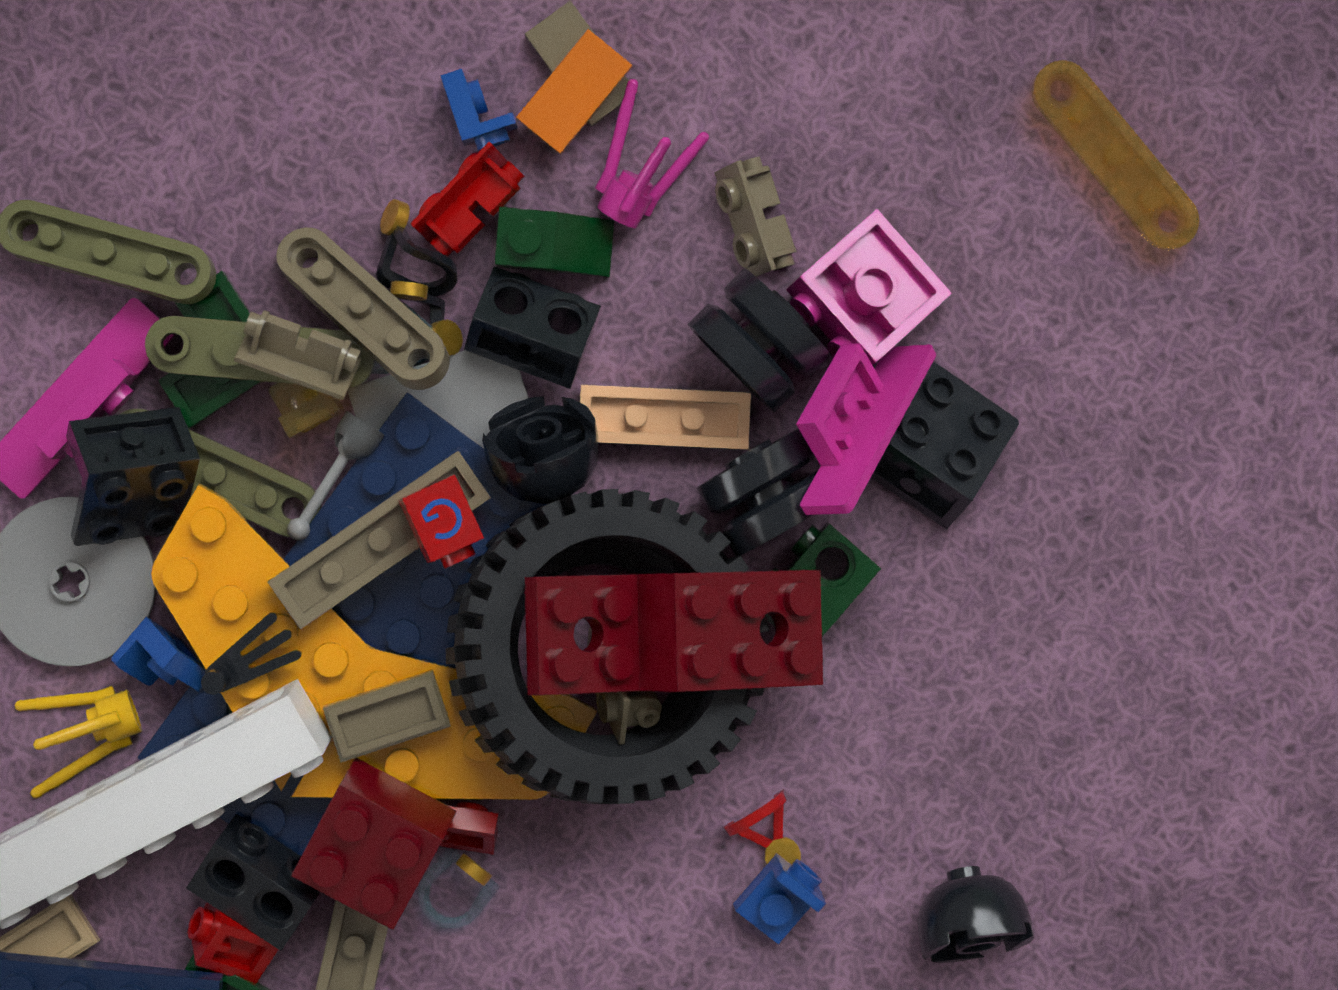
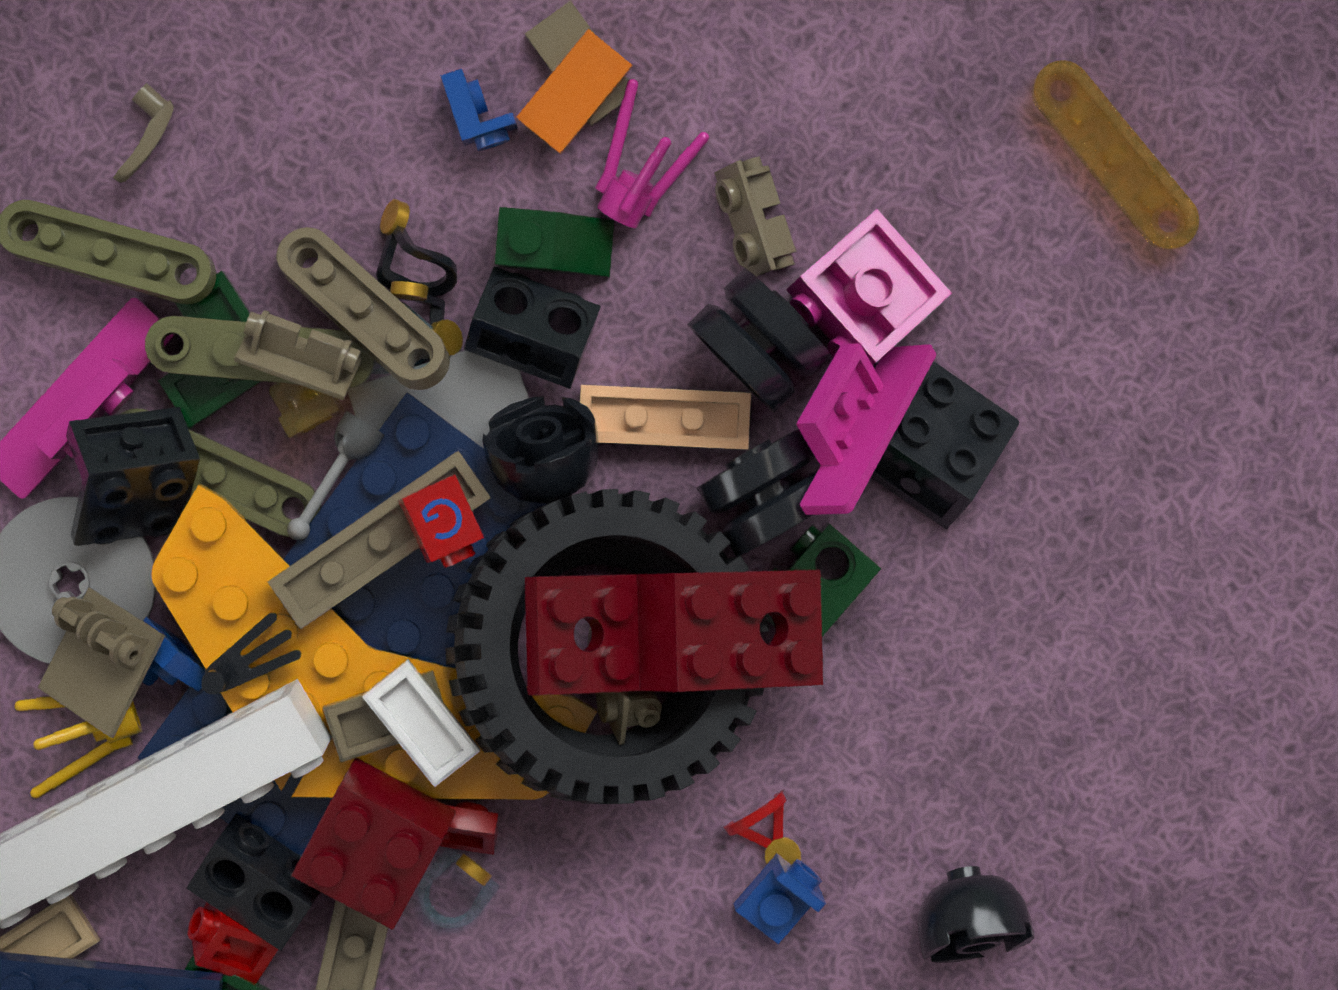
(99, 659): none -> dark tan hinge
(161, 112): none -> dark tan piece
(421, 723): none -> white tile
(447, 215): red hinge -> none

